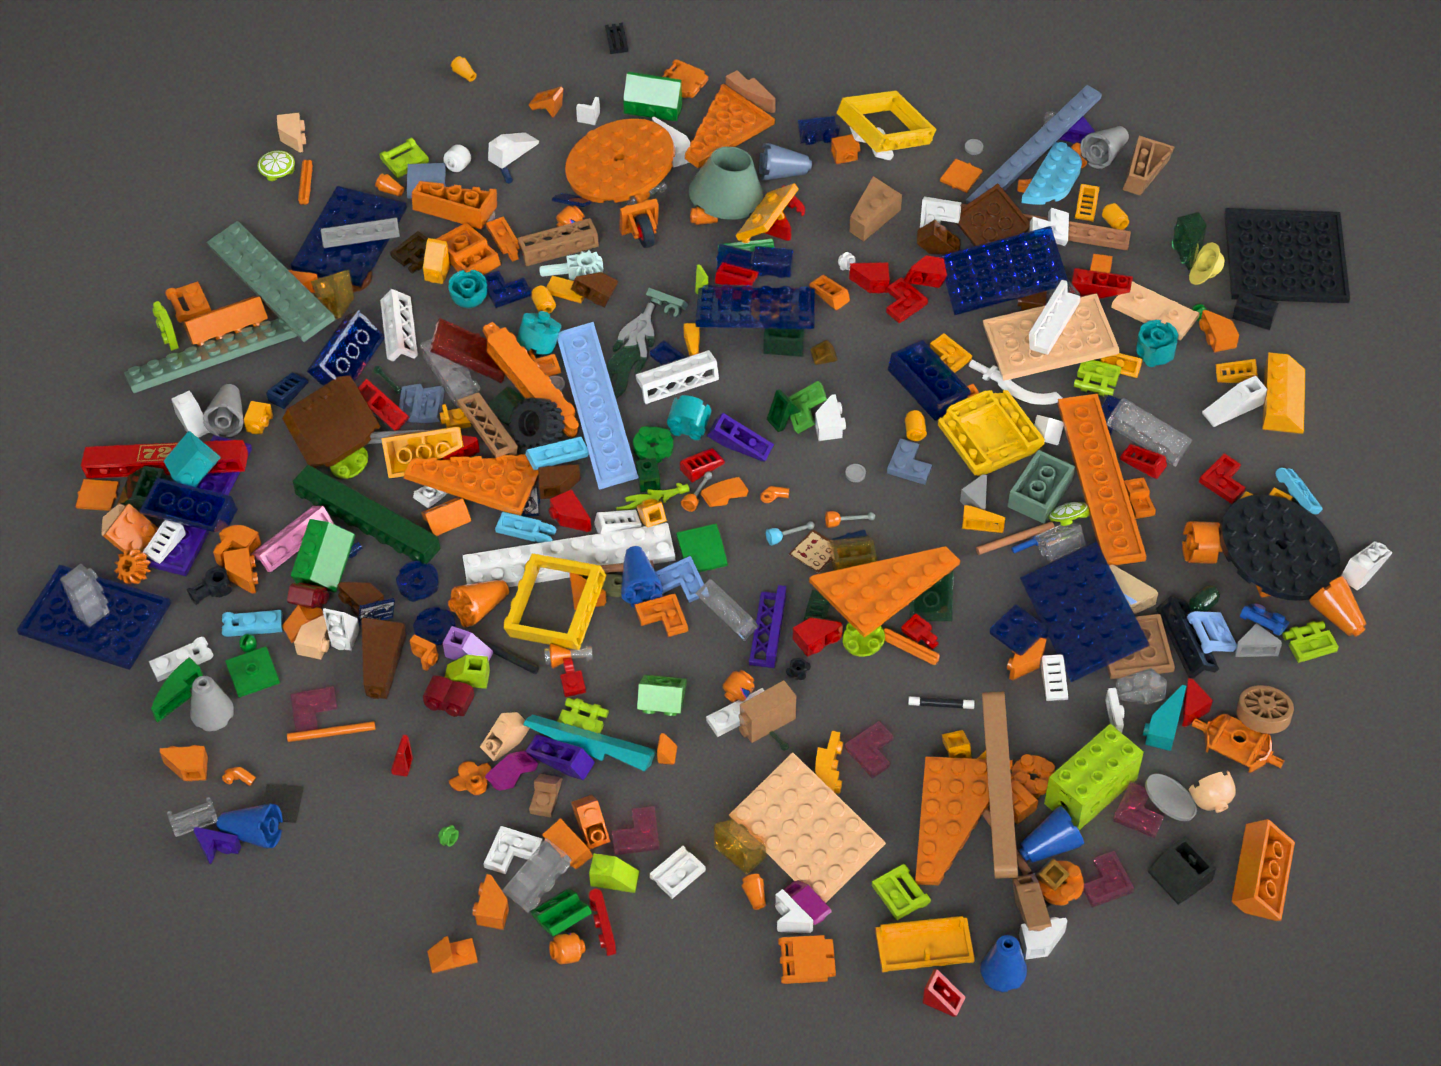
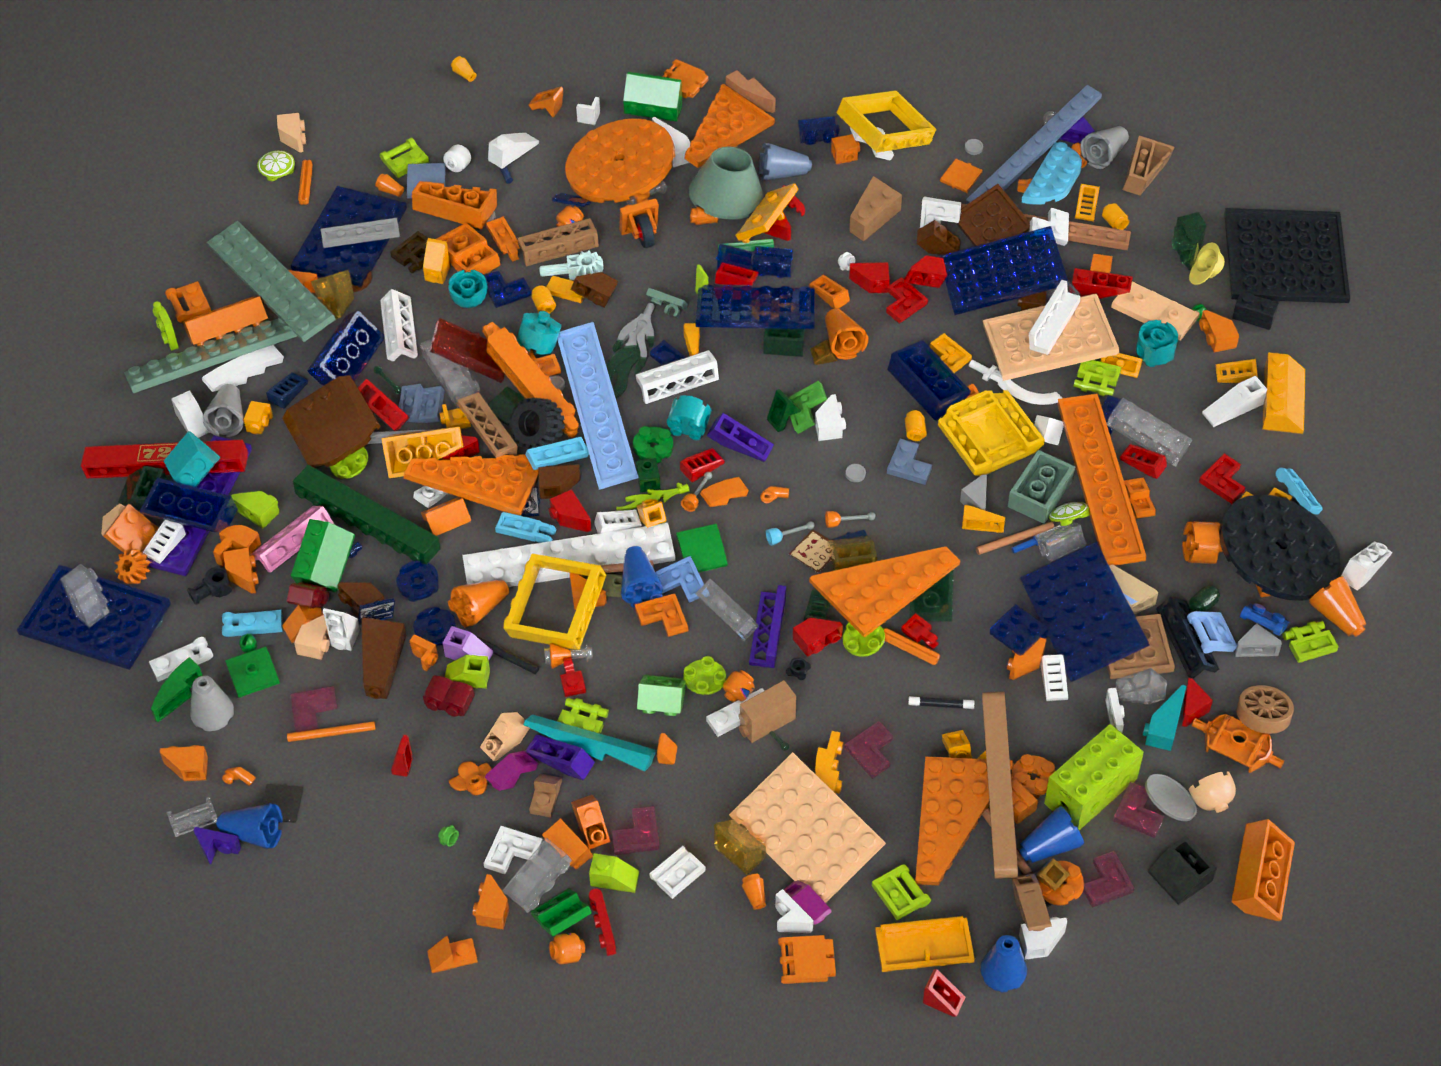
(97, 495): orange piece -> none
(242, 367): none -> white slope
(257, 507): none -> lime slope
(614, 29): black tile -> none
(704, 676): none -> lime dish
(844, 335): none -> orange cone

